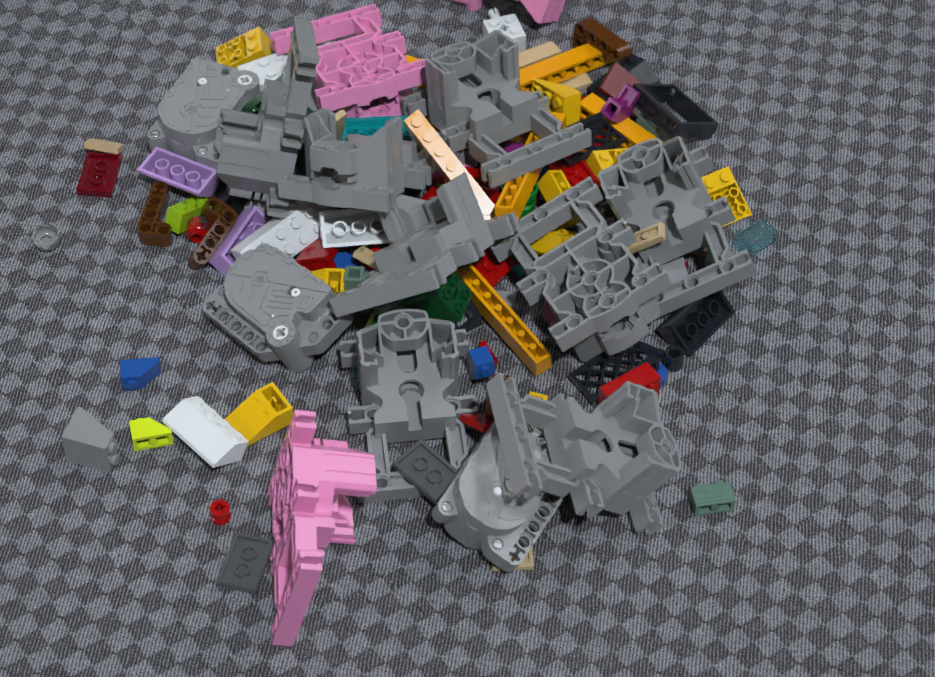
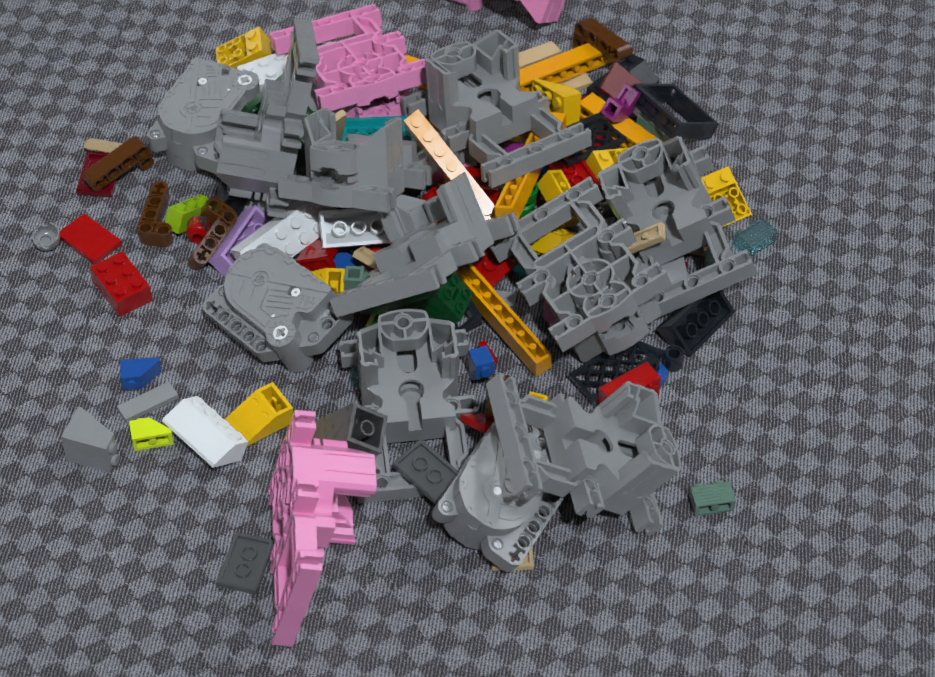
(89, 239): none -> red tile
(118, 162): none -> reddish brown beam
(121, 284): none -> red brick
(147, 402): none -> light grey tile
(180, 172): lavender slope -> none
(217, 516): red wheel -> none
(357, 425): none -> flat silver brick
(508, 25): white brick -> none

